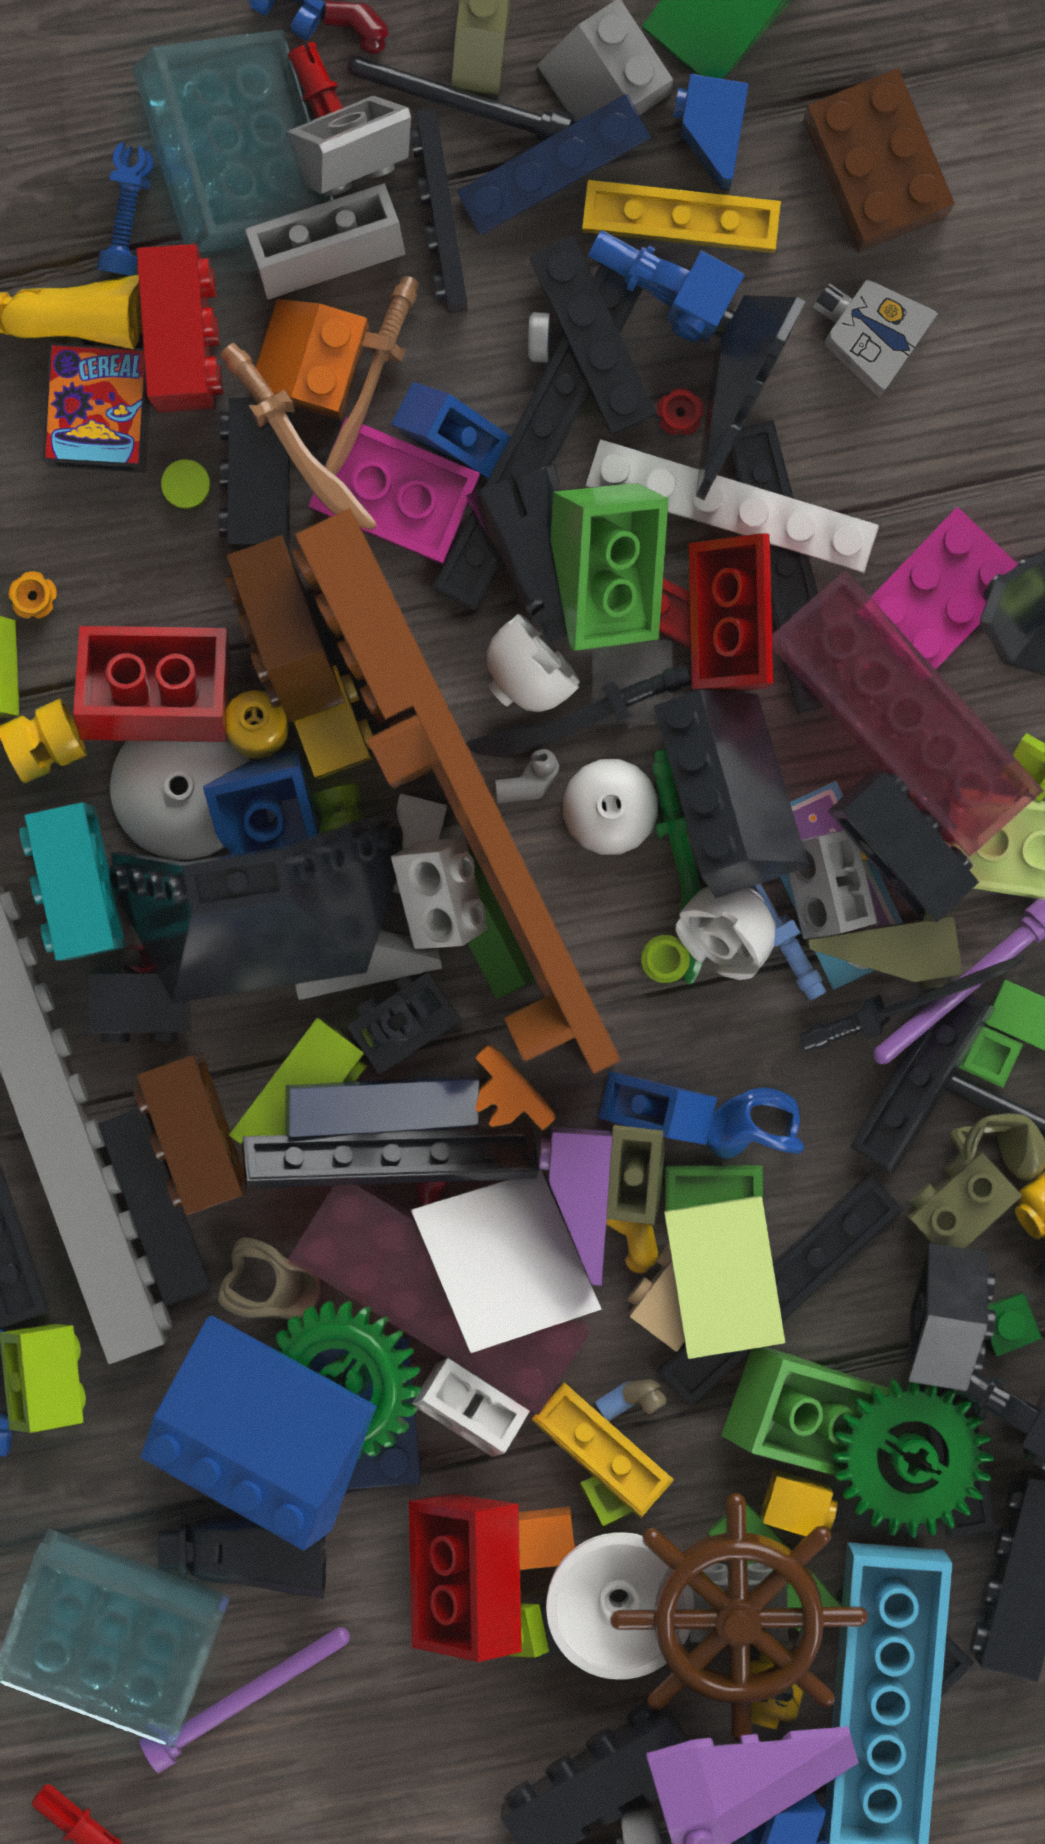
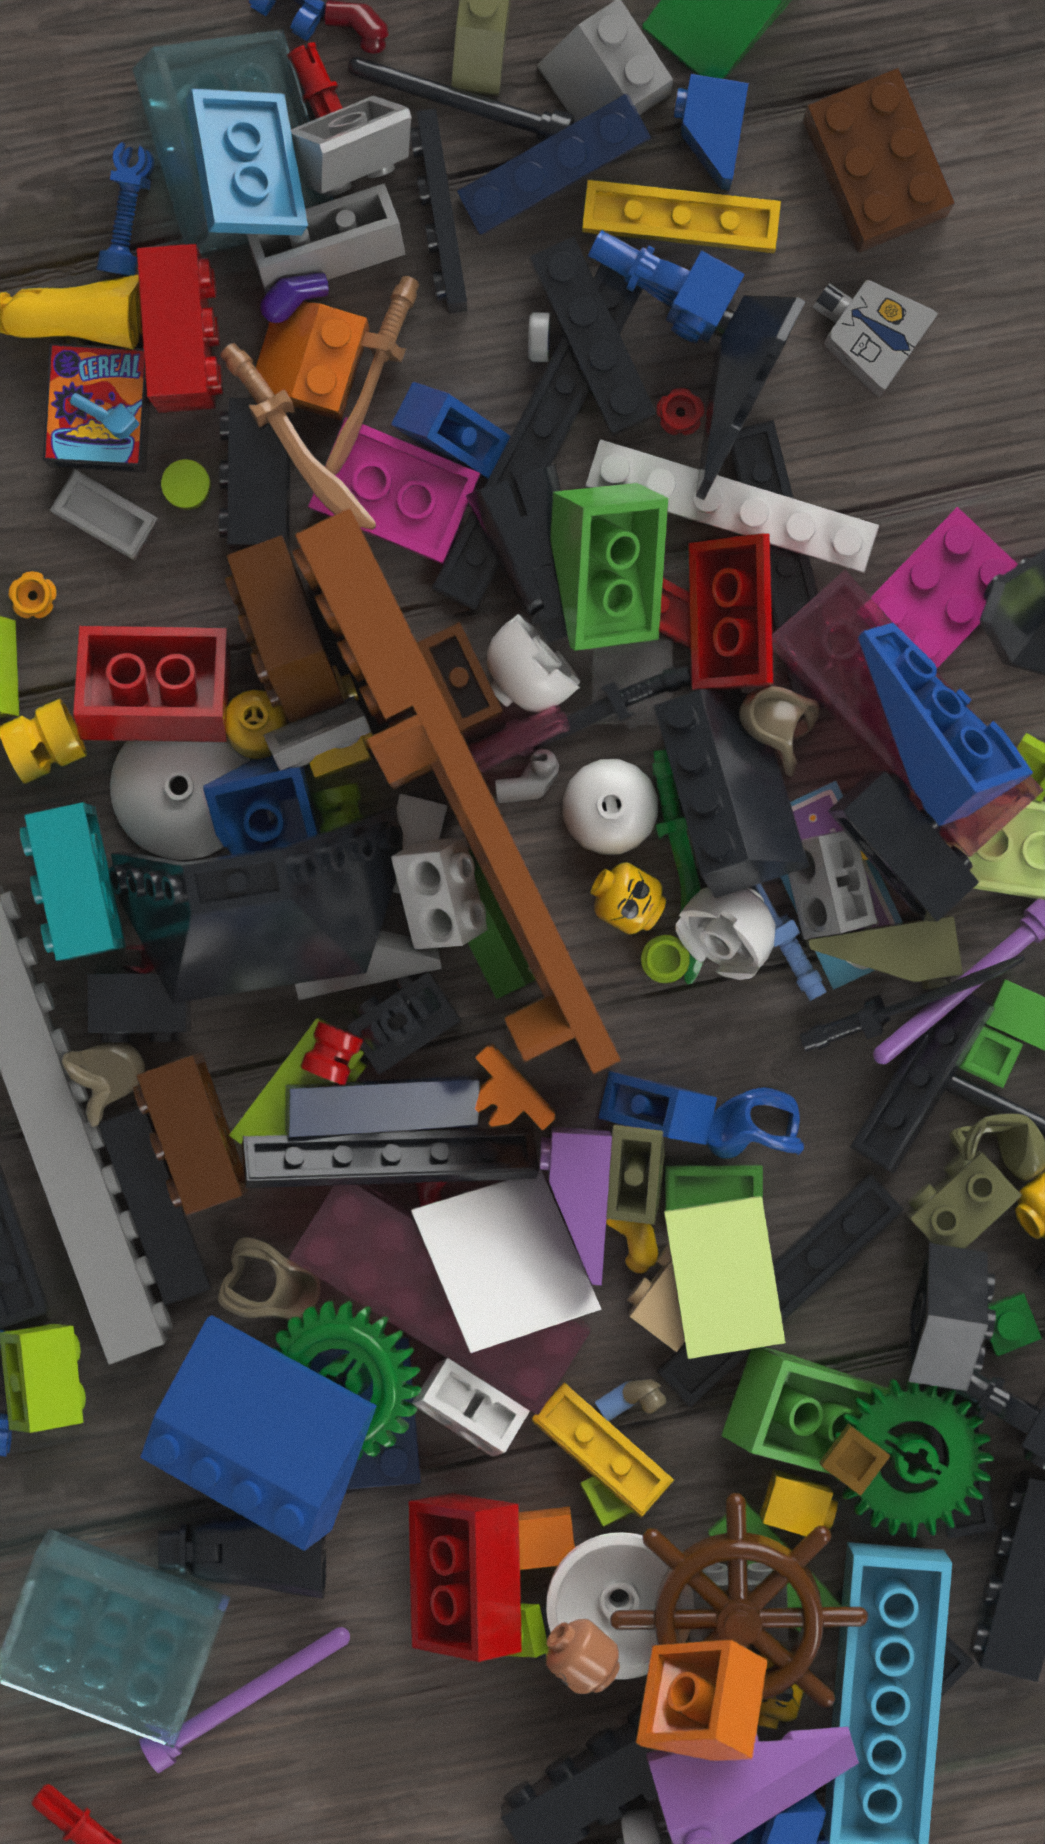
(104, 515): none -> light grey tile
(107, 1070): none -> dark tan piece
(118, 422): none -> dark azure hand
(246, 162): none -> dark azure plate
(290, 292): none -> dark purple arm
(310, 736): none -> light grey plate
(331, 1053): none -> red wheel
(460, 678): none -> reddish brown brick
(519, 737): none -> clear pink pin
(582, 1656): none -> nougat head
(628, 898): none -> yellow head
(702, 1700): none -> orange slope
(773, 716): none -> dark tan piece
(854, 1459): none -> pearl gold plate
(944, 747): none -> blue wedge

